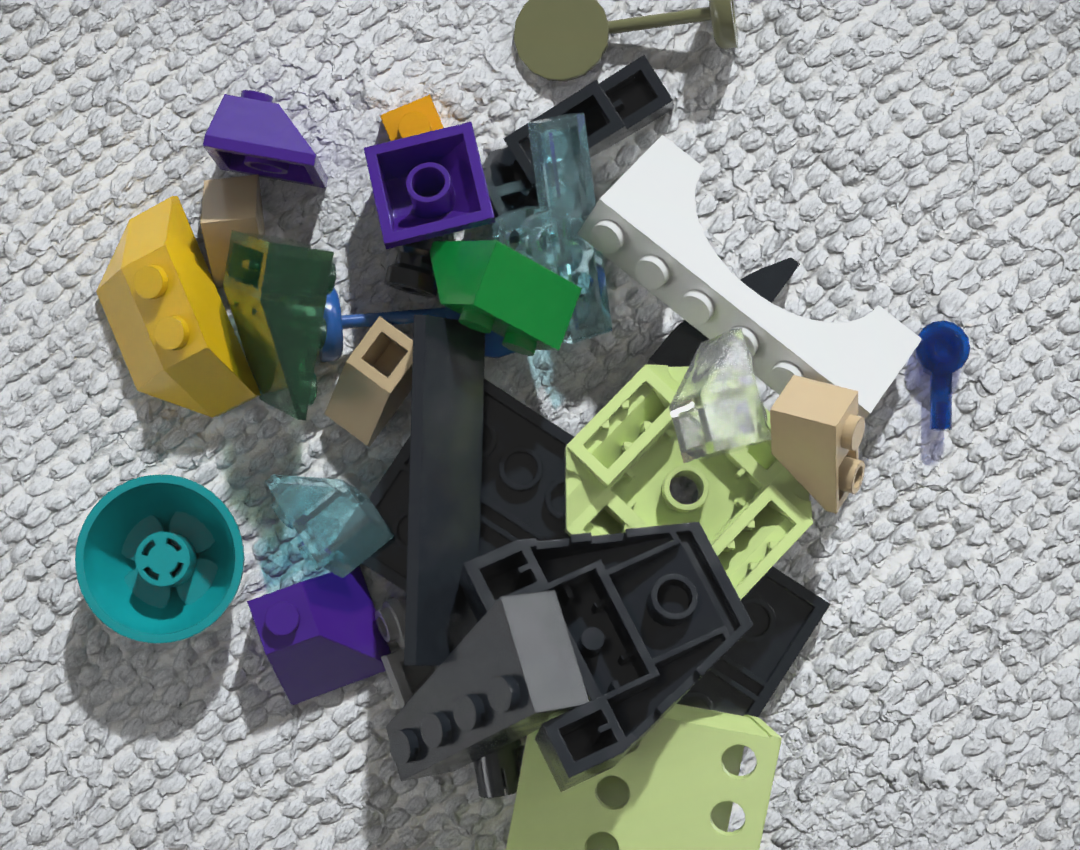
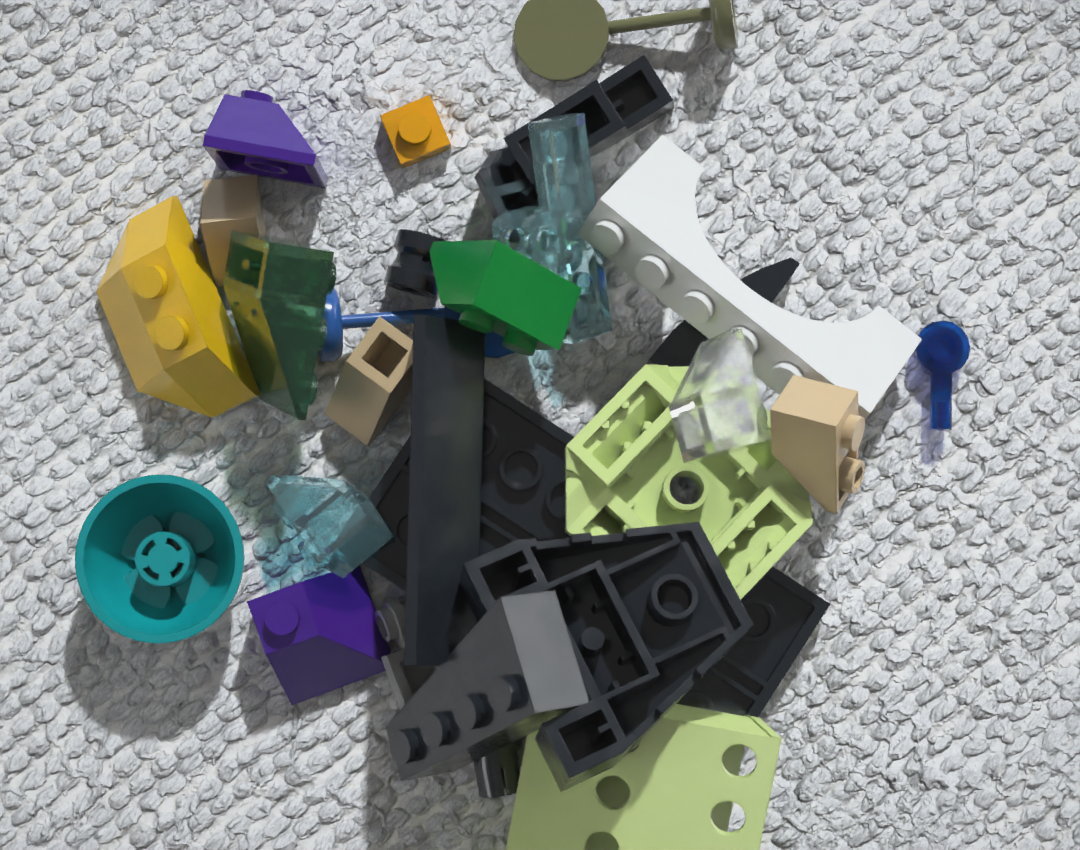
(429, 185): dark purple slope -> none

